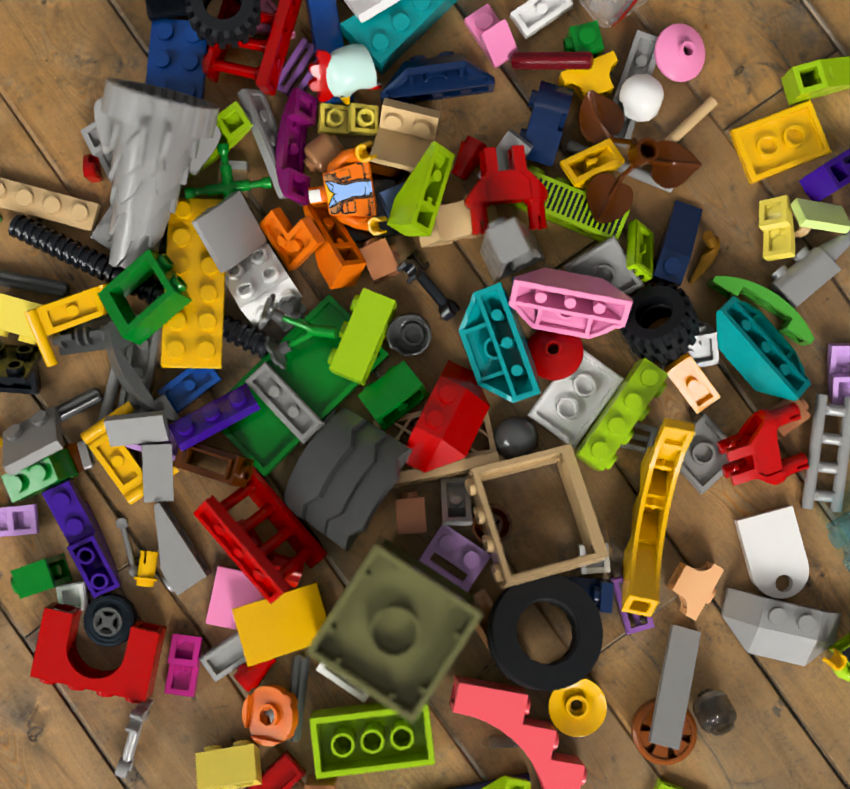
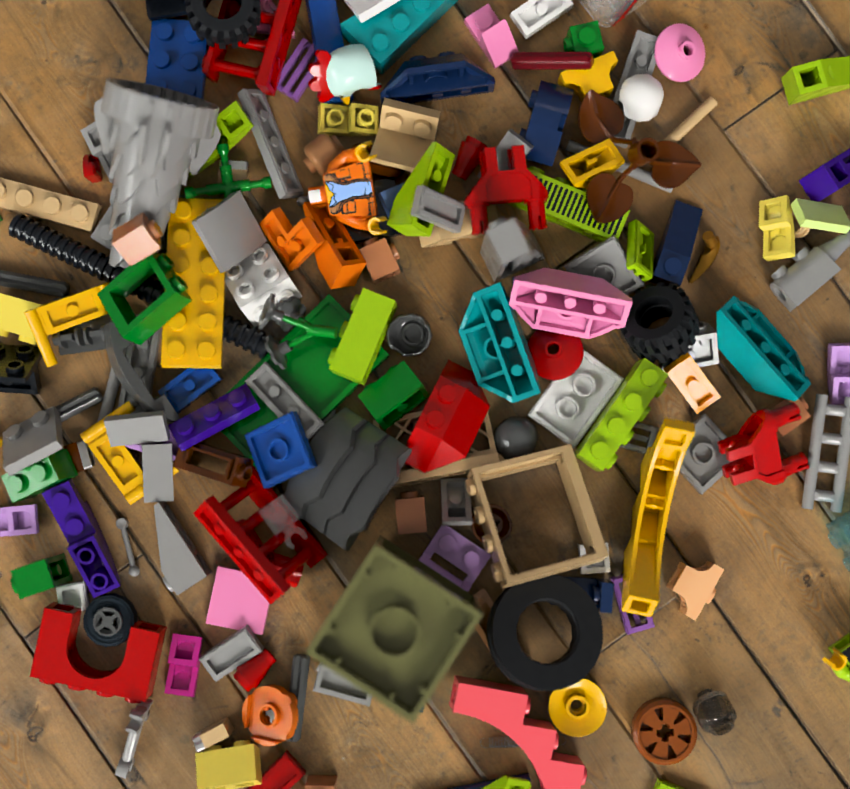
(137, 238): none -> brick
(147, 568): yellow pin -> none
(213, 734): none -> tan piece
(280, 450): none -> blue tile
(280, 517): none -> clear plate
(281, 627): yellow tile -> none
(291, 140): magenta slope -> none
(334, 685): none -> light grey tile
(369, 740): lime brick -> none
(415, 271): black bar -> none
(438, 209): none -> light grey tile
(674, 687): light grey tile -> none
(773, 549): white tile -> none
(779, 627): light grey wedge -> none
(780, 142): yellow tile -> none
(793, 326): bright green slope -> none

